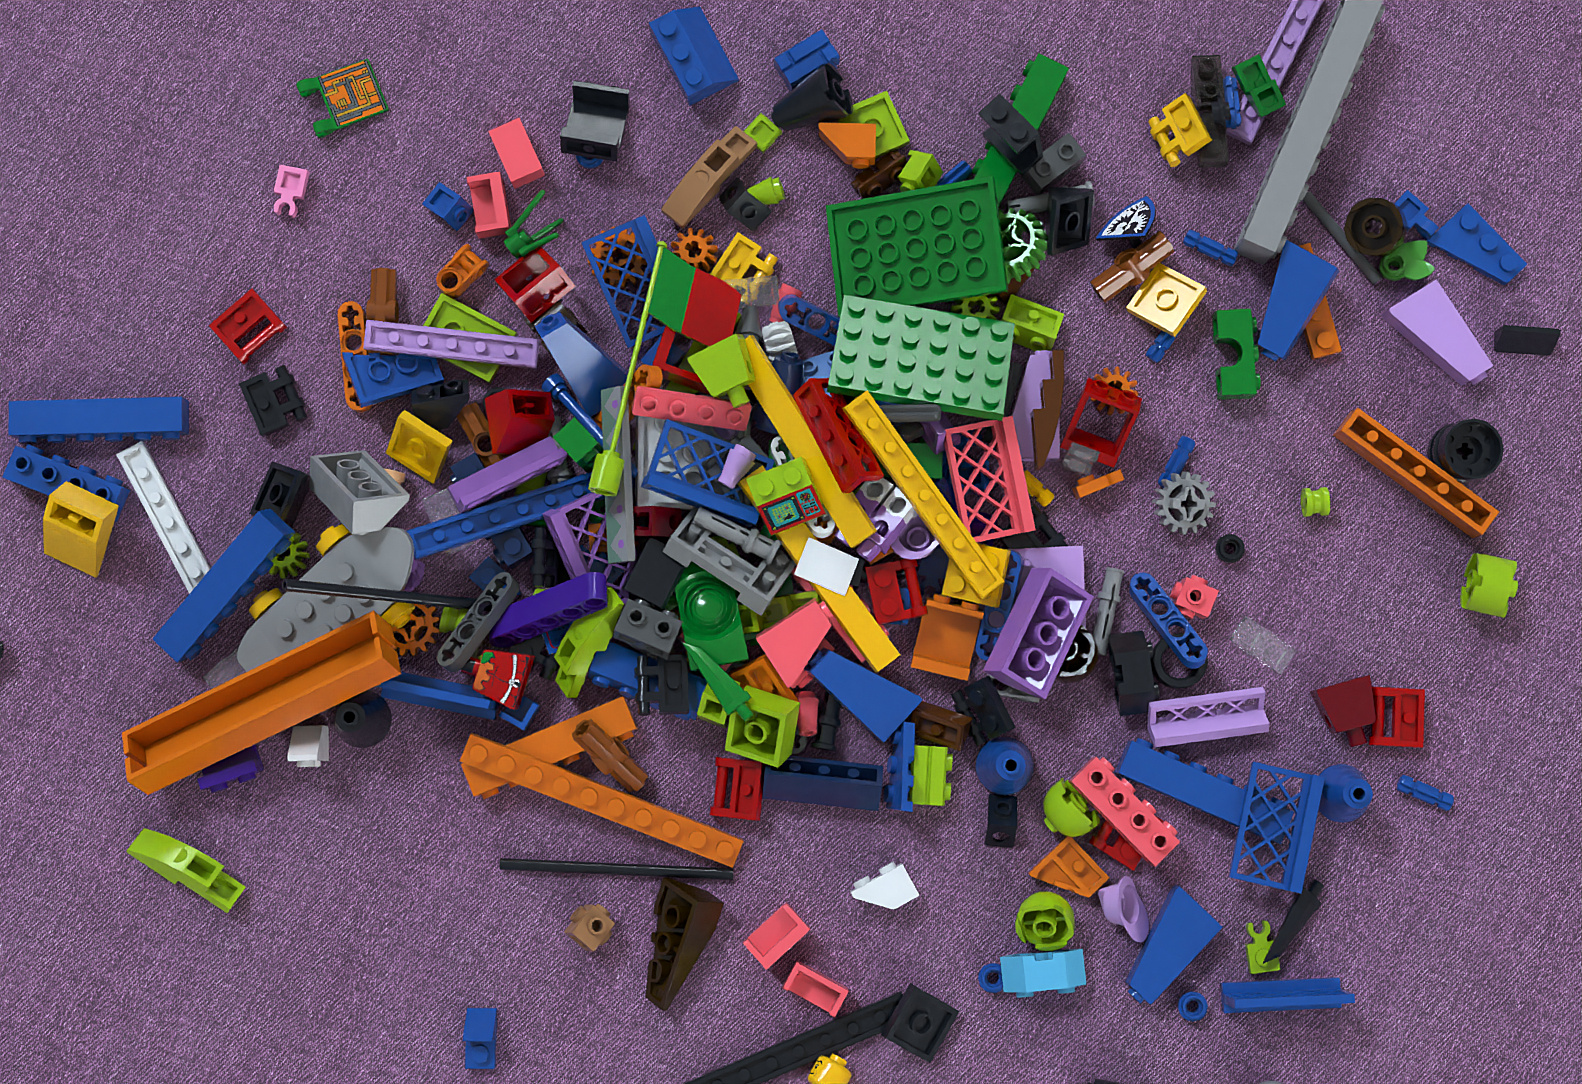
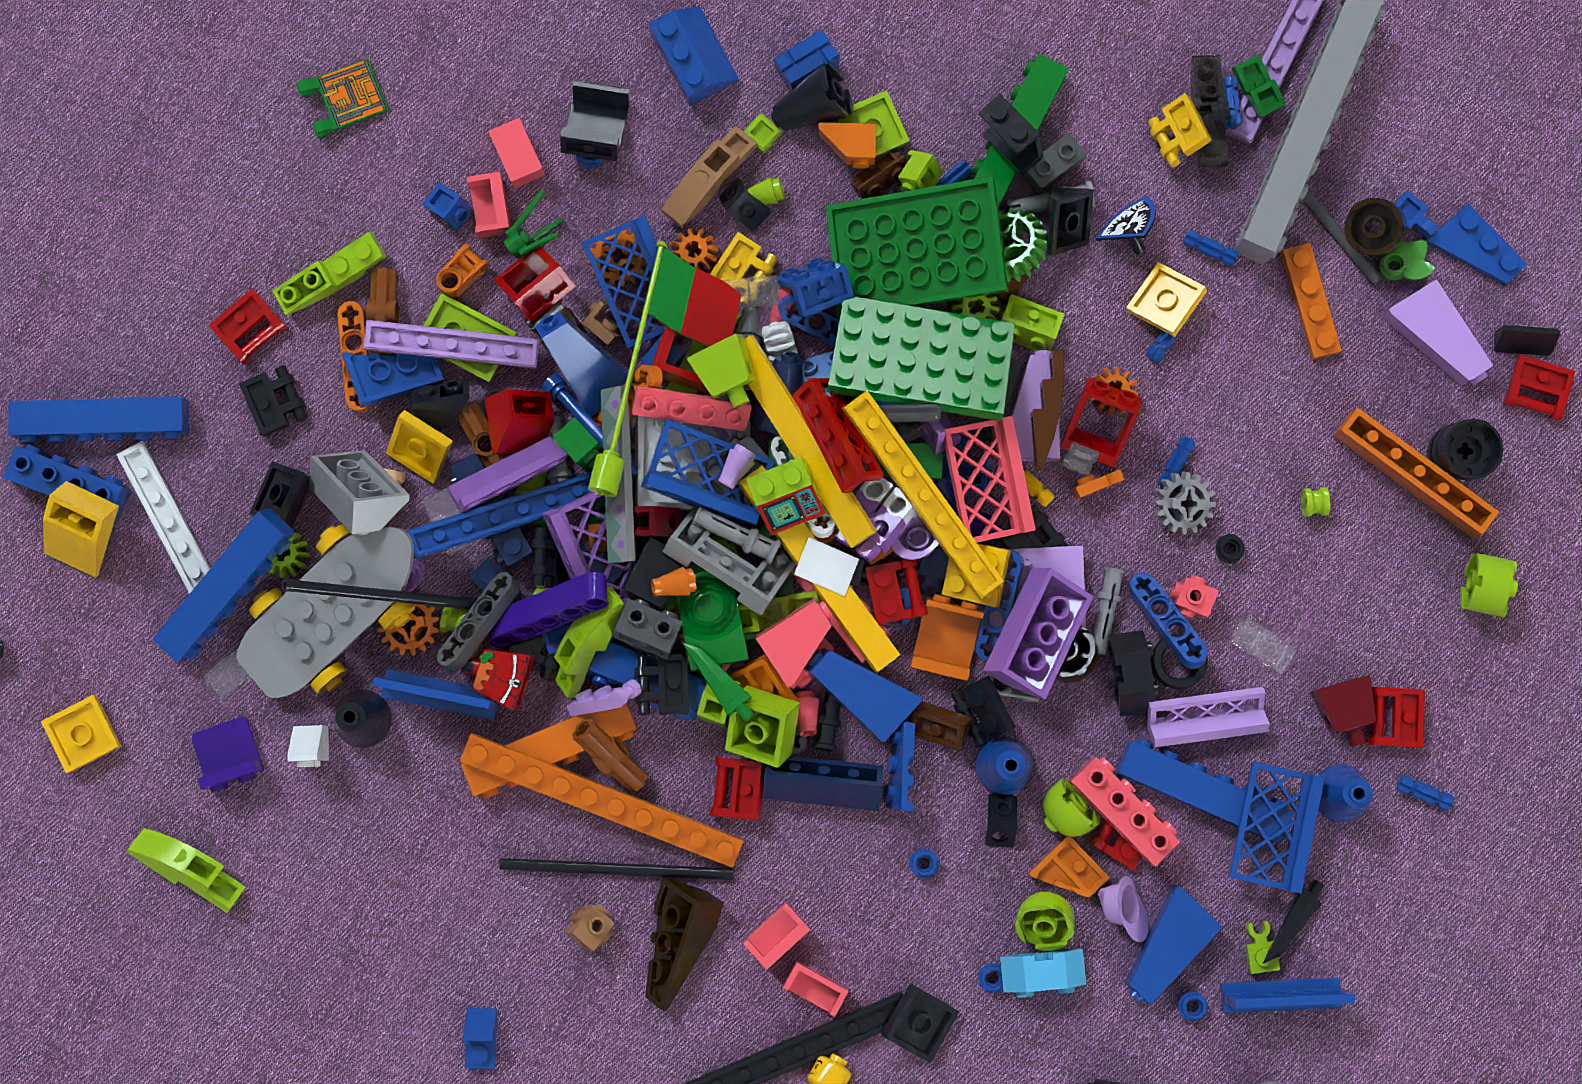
(81, 733): none -> yellow plate
(260, 703): orange piece -> none
(291, 185): bright pink plate -> none
(331, 275): none -> lime slope
(524, 715): blue panel -> none
(602, 327): none -> medium nougat bracket
(603, 698): none -> lavender plate
(676, 583): none -> orange cone
(817, 285): none -> blue bracket
(888, 889): white slope -> none
(929, 775): lime brick -> none
(933, 863): none -> blue plate
(1132, 266): dark orange piece -> none
(1237, 330): green arch -> none
(1295, 296): blue slope -> none
(1542, 378): none -> red plate

